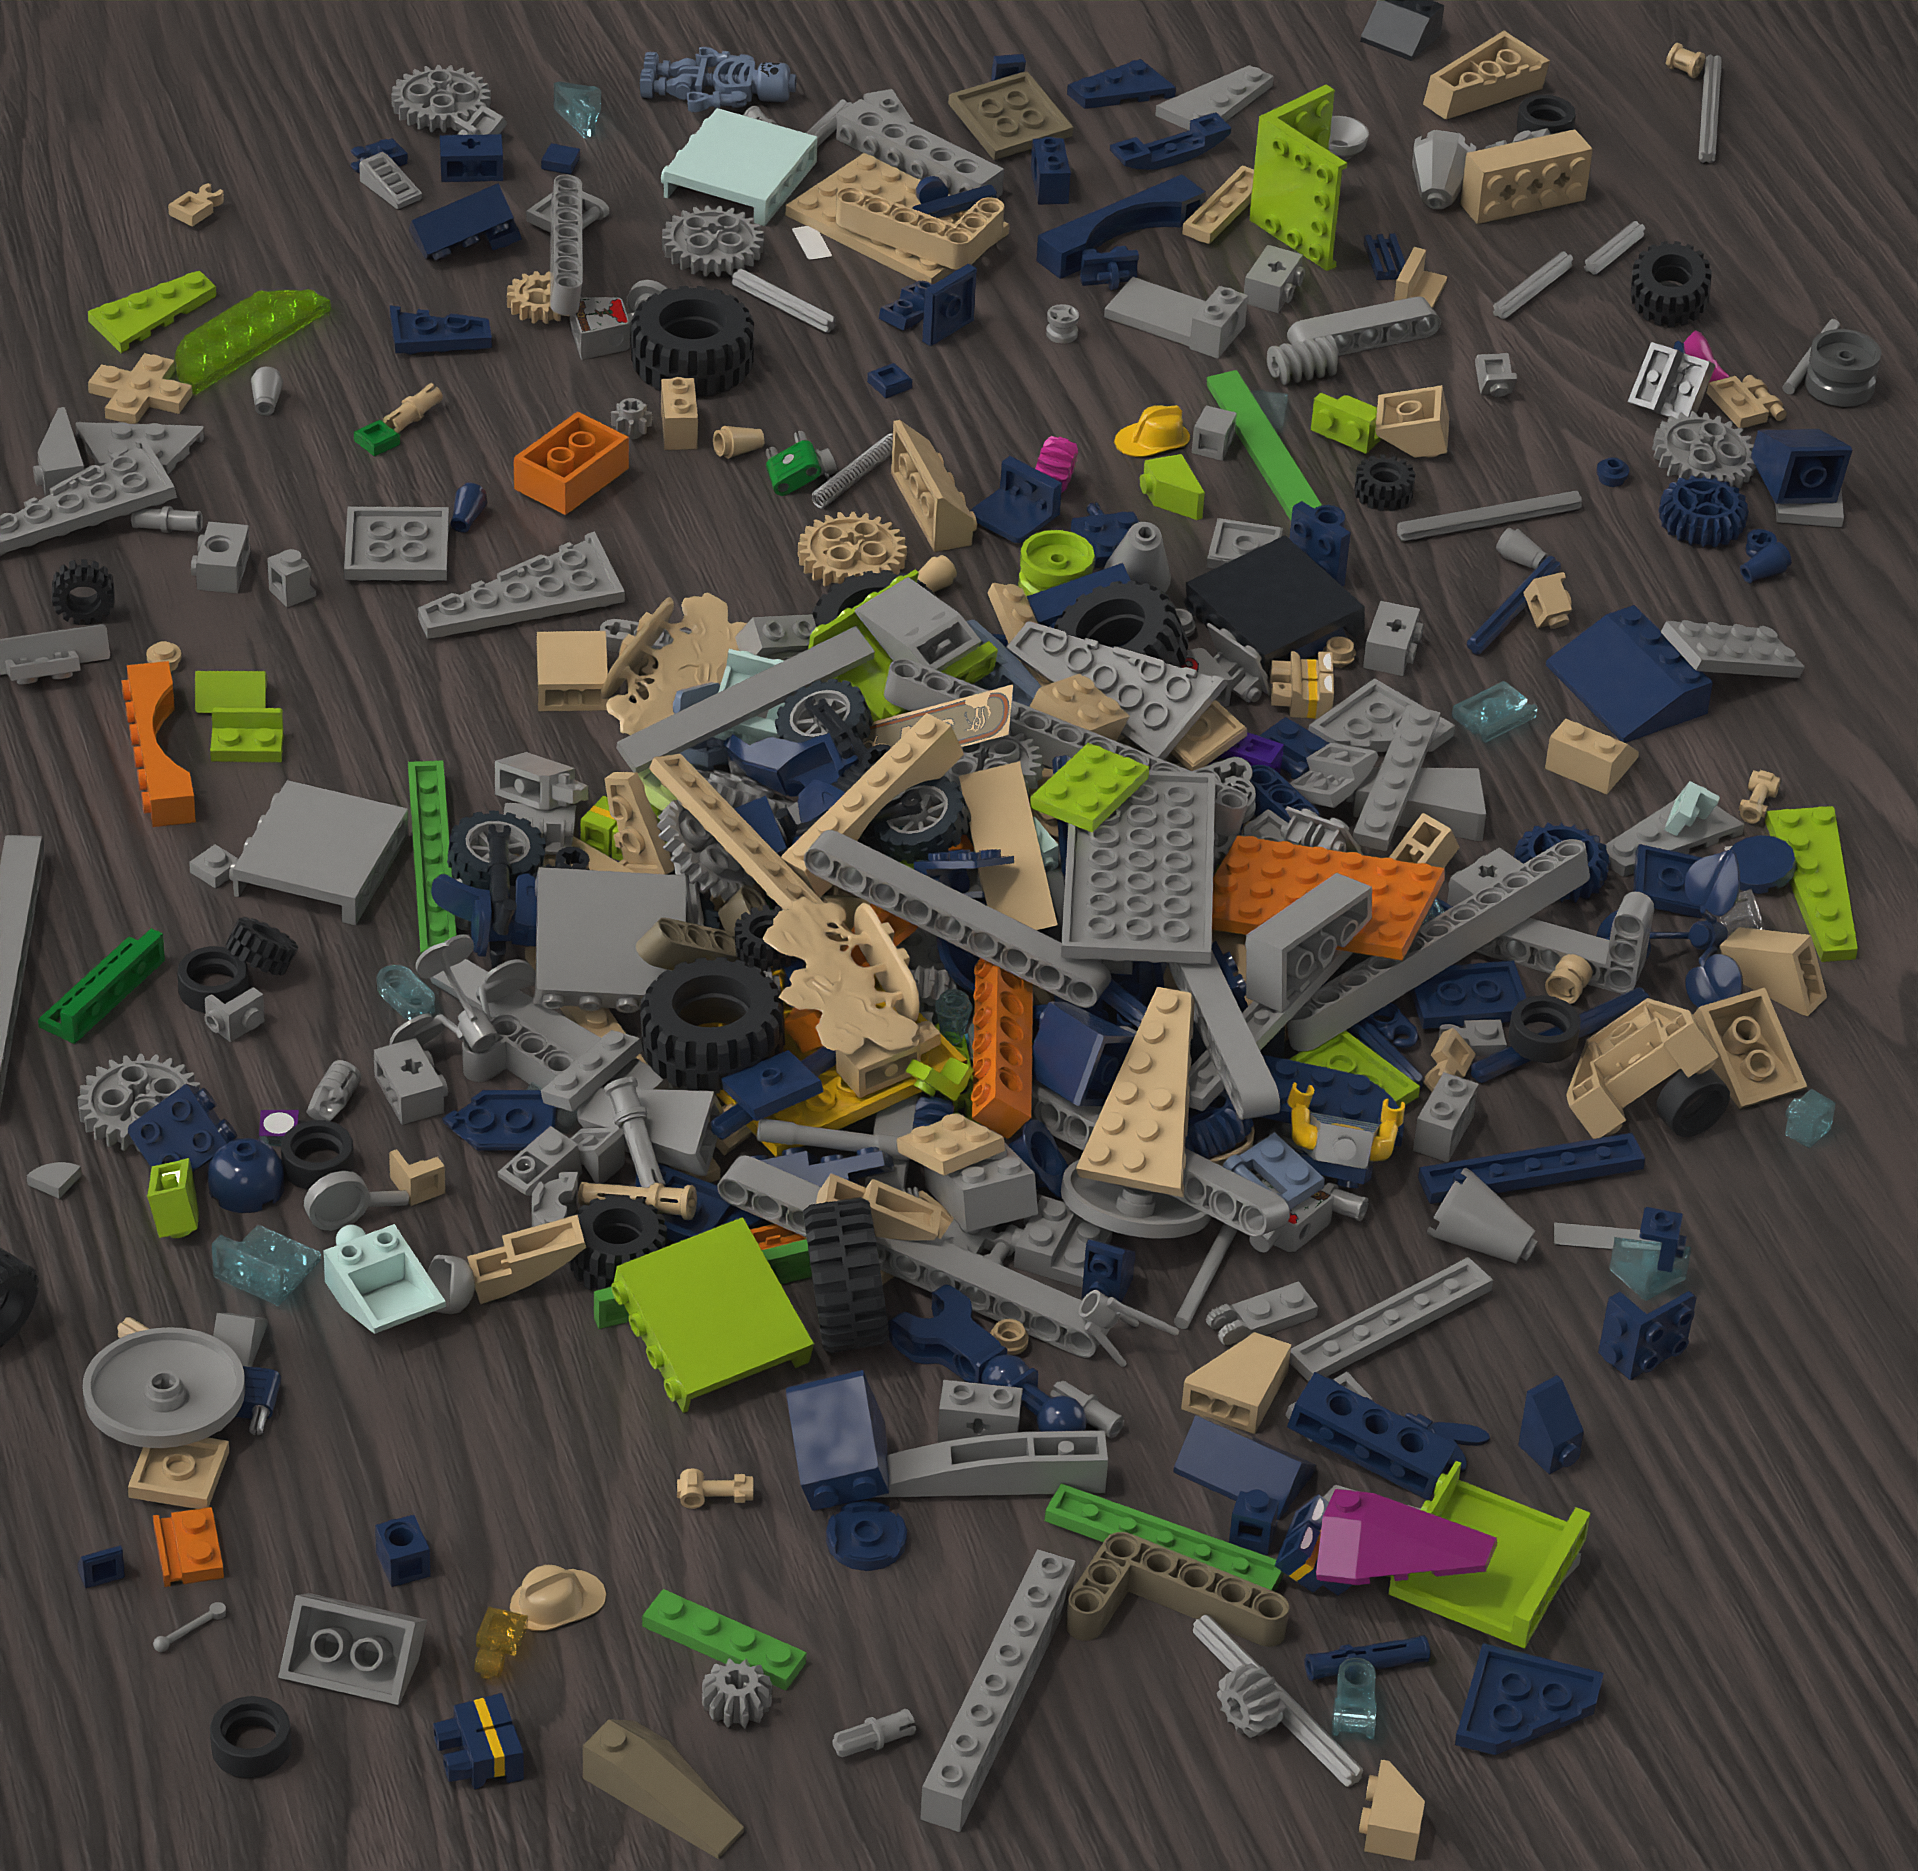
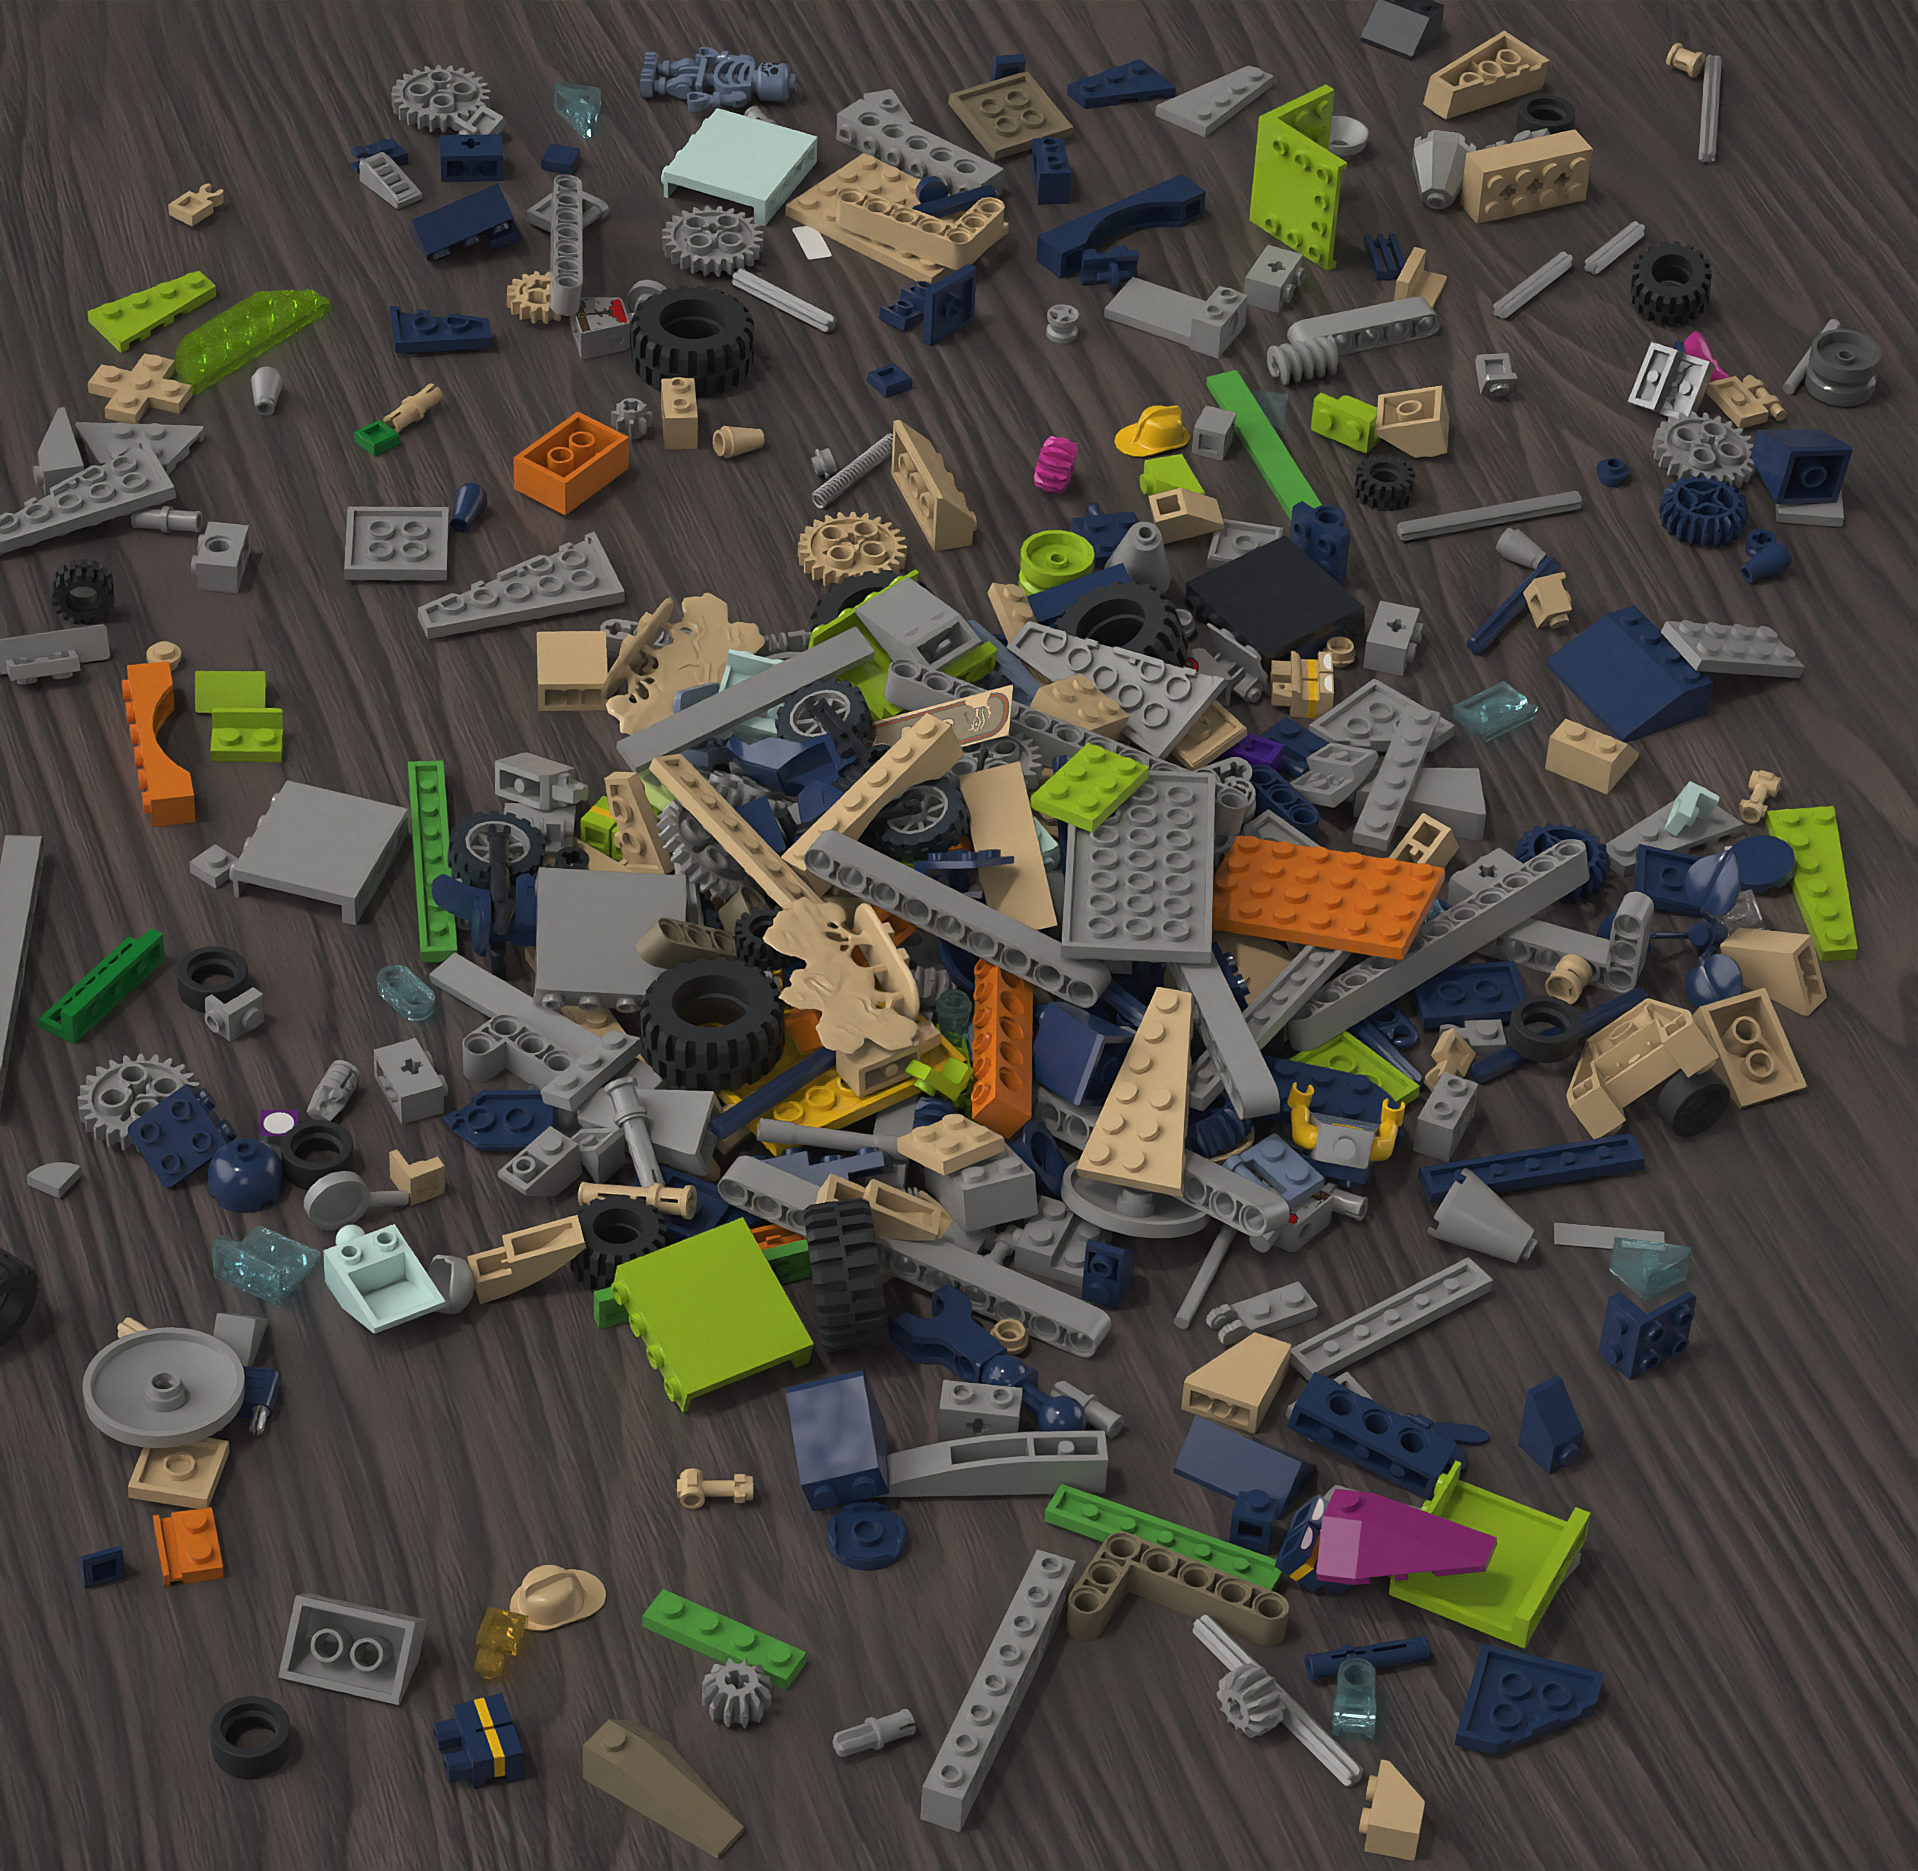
(173, 1199): lime slope -> none
(216, 1611): light grey hinge -> none
(261, 946): black tyre -> none
(290, 577): light grey brick -> none
(402, 1550): dark blue brick -> none
(474, 1024): light grey plant -> none
(555, 1199): light grey cylinder -> none
(772, 1085): dark blue plate -> none
(776, 634): light grey brick -> none
(792, 466): green piece -> none
(828, 122): light grey axle -> none
(937, 573): tan cone -> none
(1022, 503): dark blue bracket -> none
(1104, 1313): light grey plant -> none
(1176, 149): dark blue slope -> none
(1184, 514): none -> tan slope
(1221, 207): tan plate -> none
(1303, 938): light grey wedge -> none
(1313, 831): light grey hinge -> none
(1664, 1228): dark blue bracket -> none
(1809, 1118): clear light blue plate -> none

